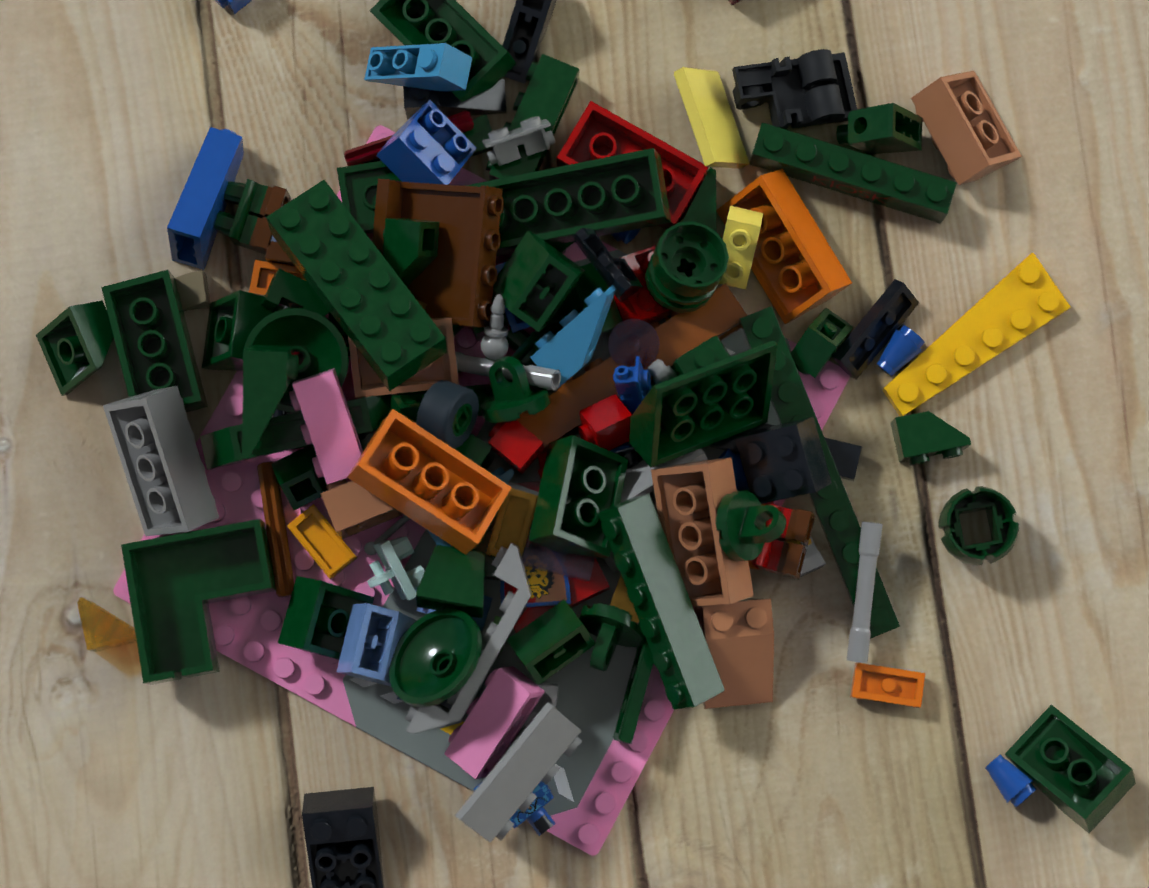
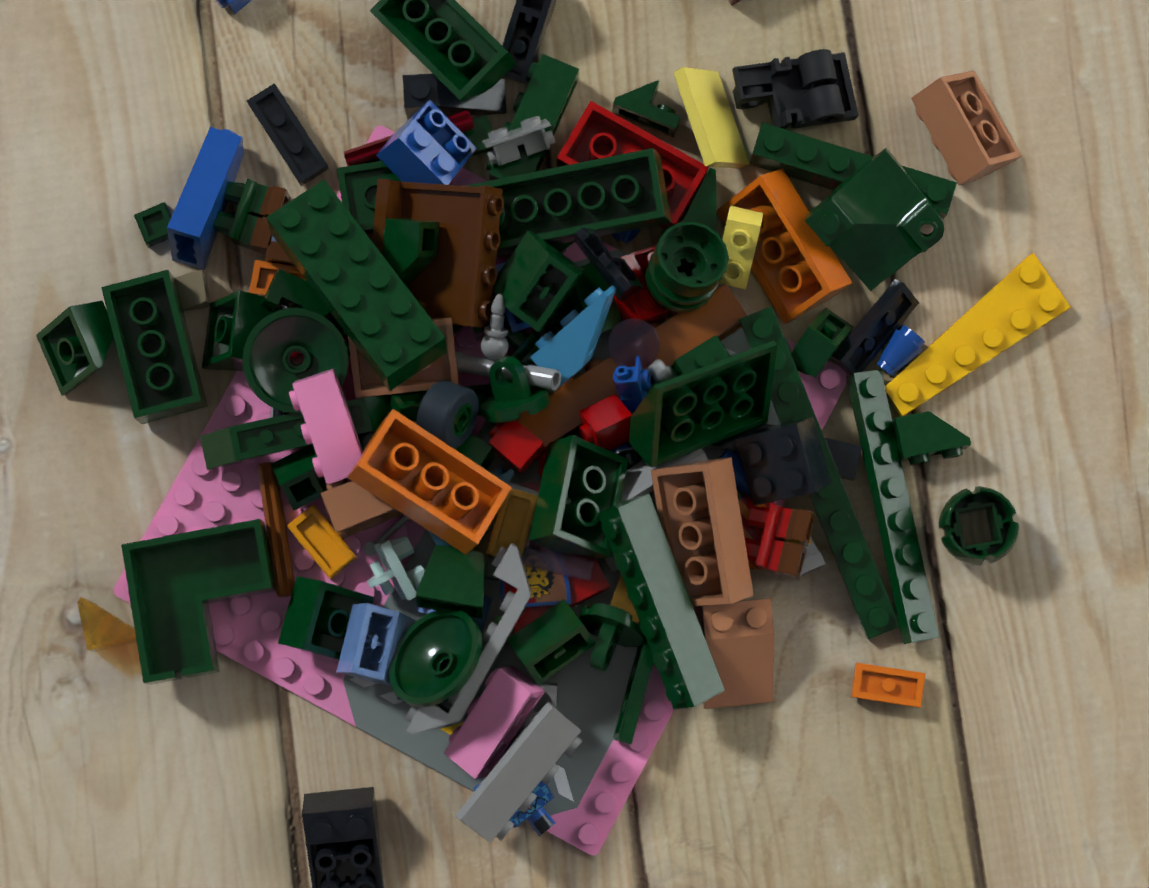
(154, 224): none -> dark green tile
(161, 462): light grey slope -> none
(265, 380): dark green slope -> none
(287, 134): none -> black plate
(419, 66): dark azure slope -> none
(638, 108): none -> dark green slope
(744, 525): dark green tile -> none
(860, 631): light grey piece -> none
(876, 220): none -> dark green slope
(882, 130): dark green torso -> none
(892, 506): none -> dark green plate
(1011, 781): blue cone -> none
(1071, 768): dark green slope -> none

